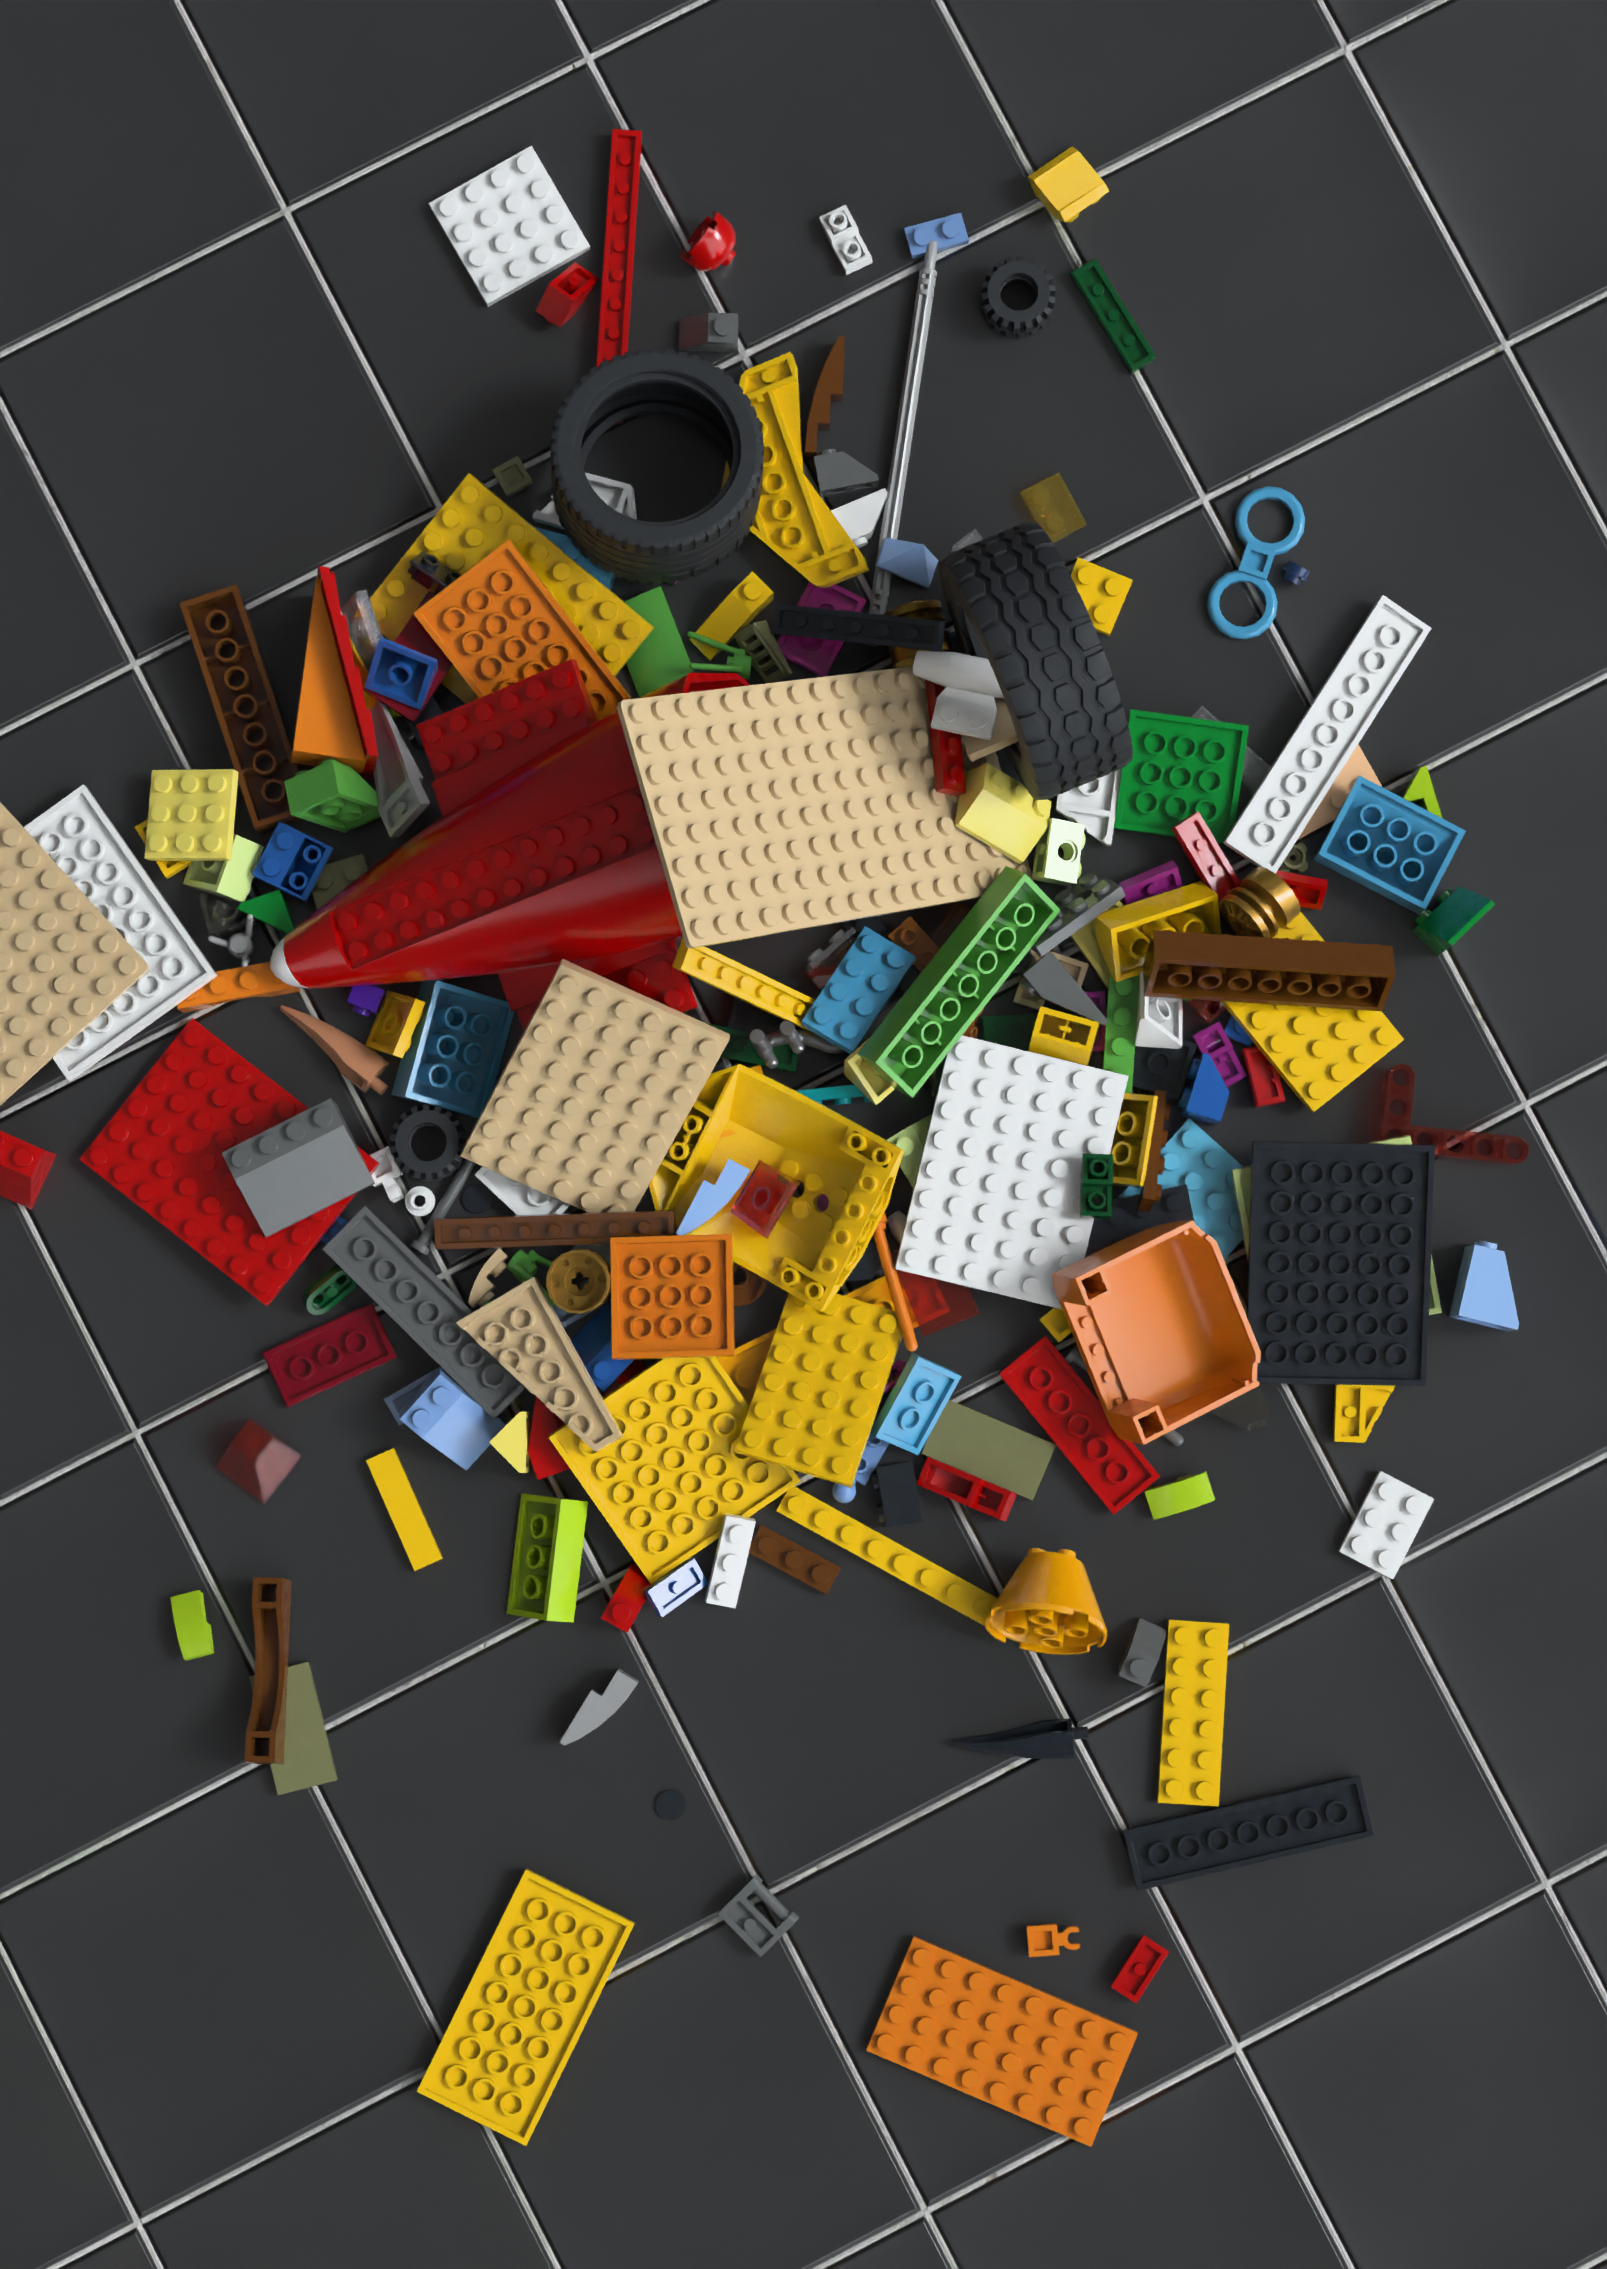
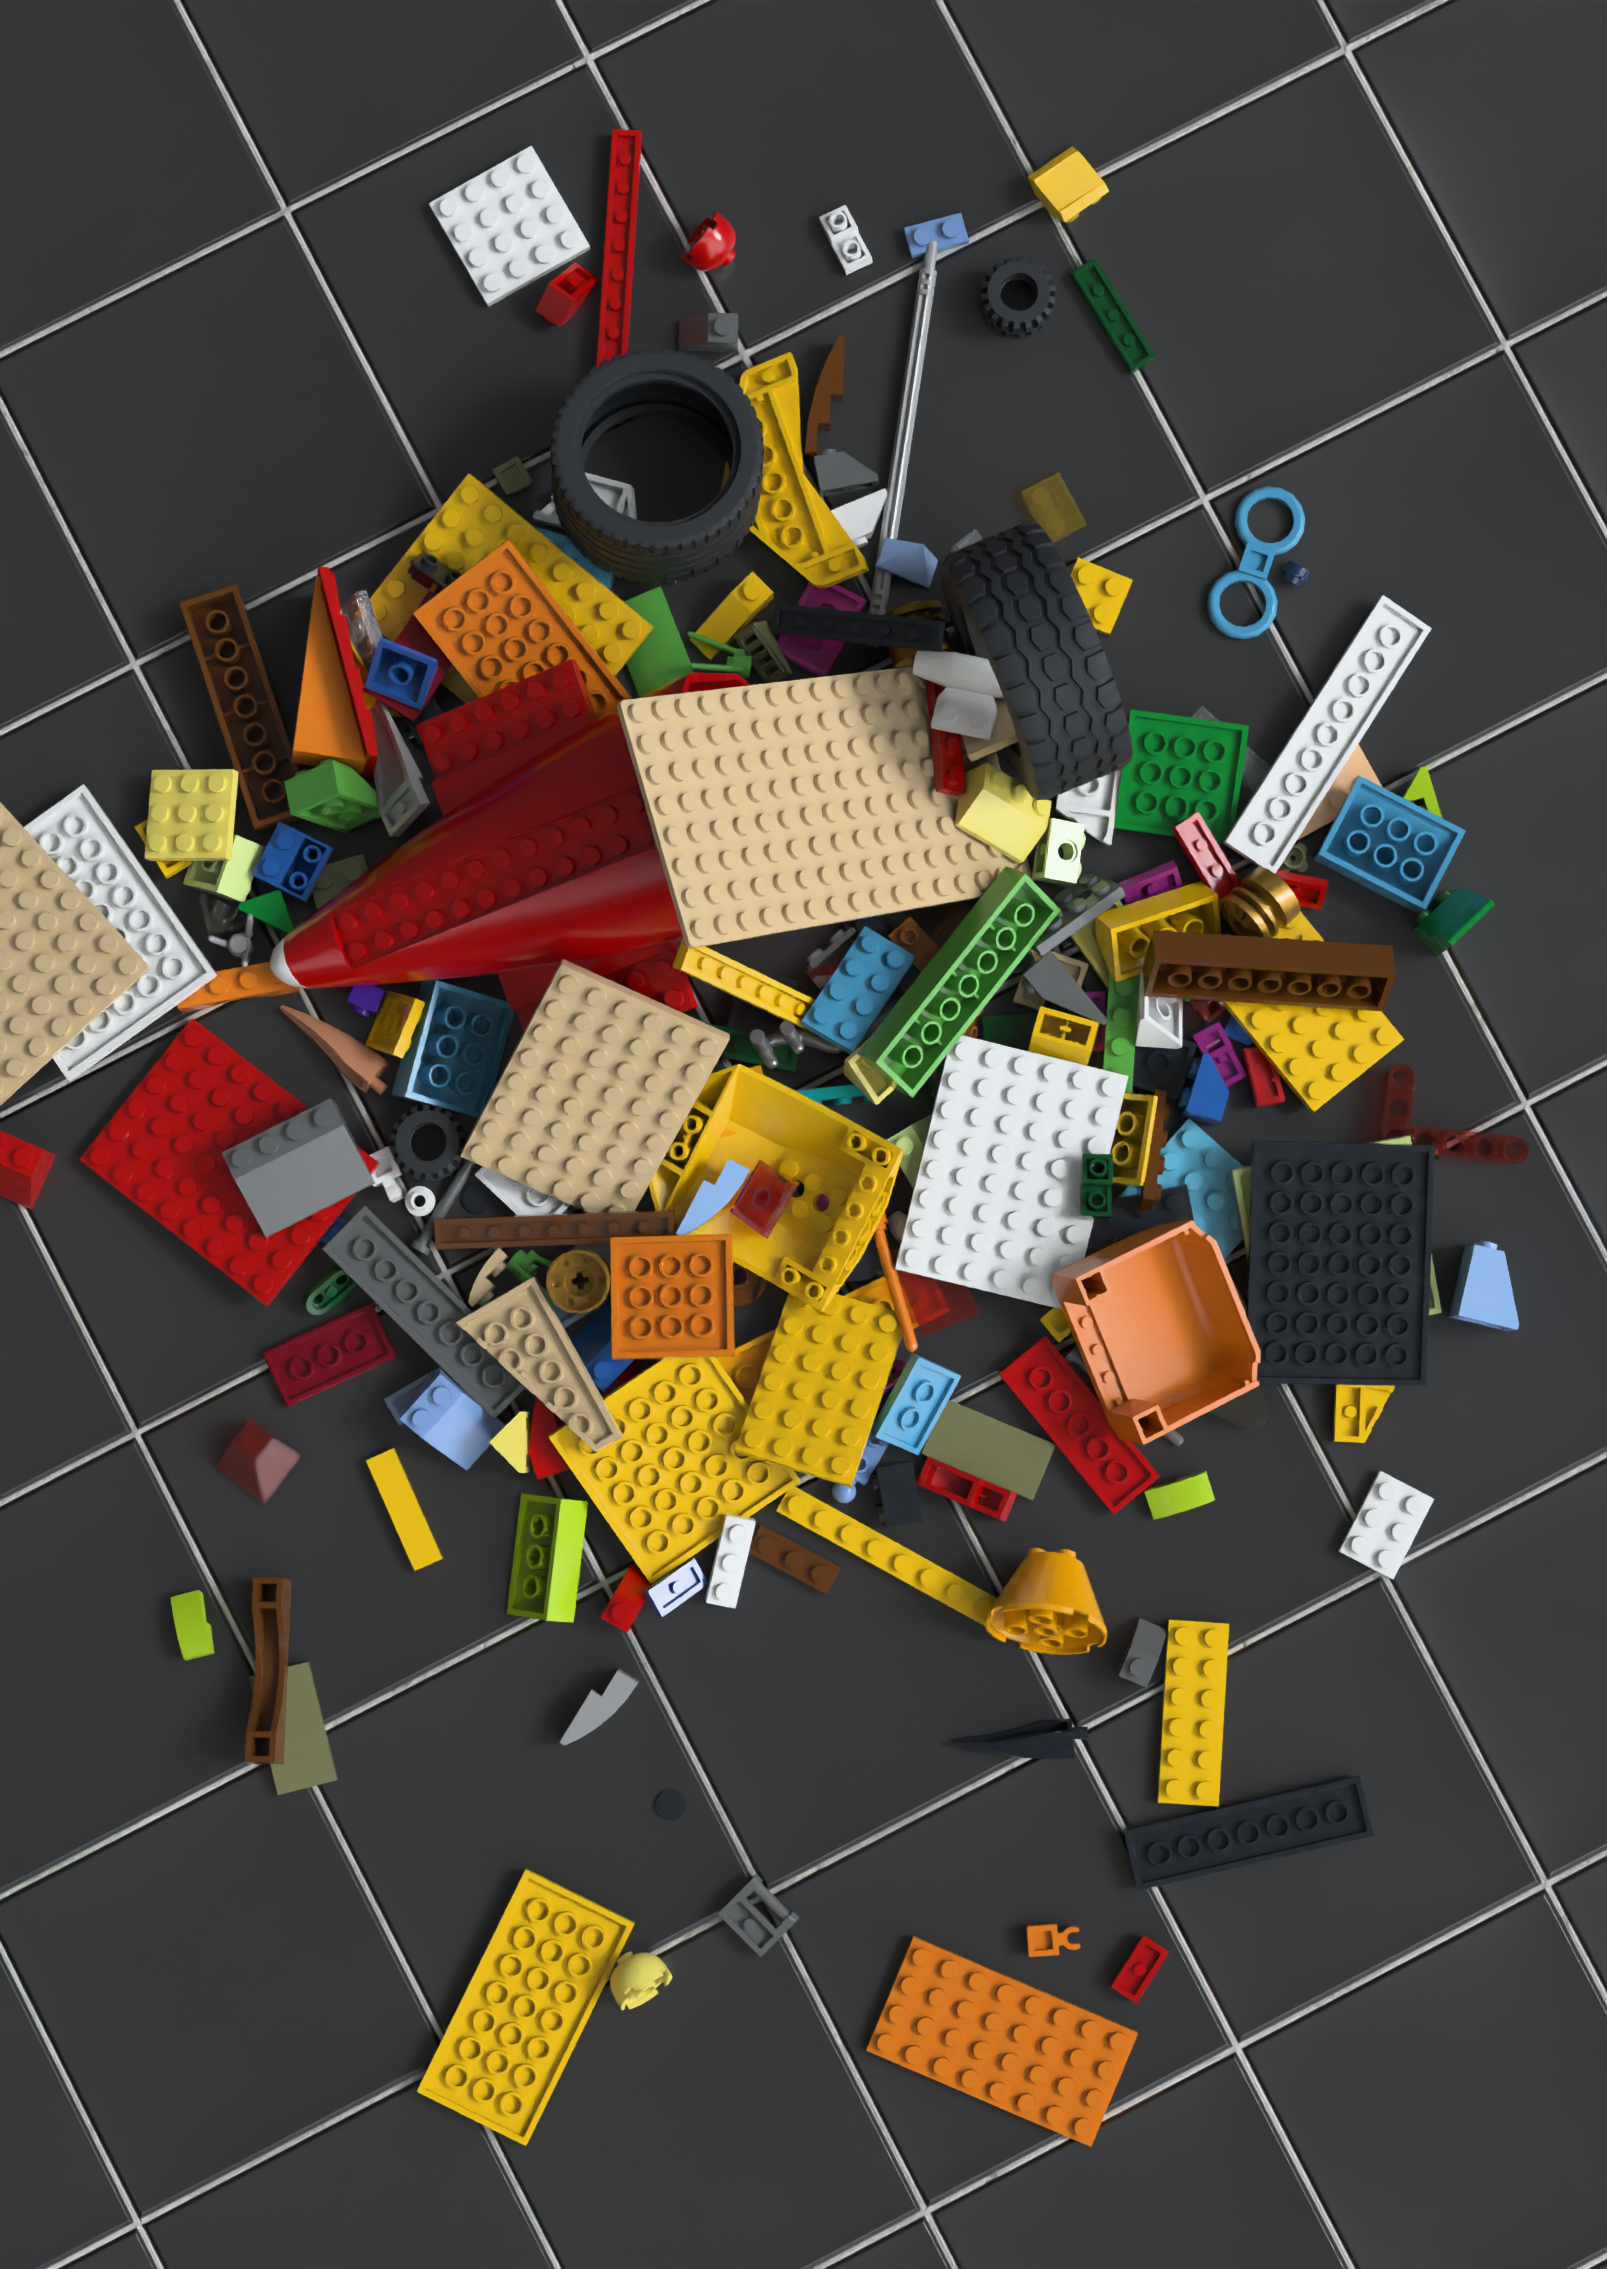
(637, 1978): none -> light yellow cylinder

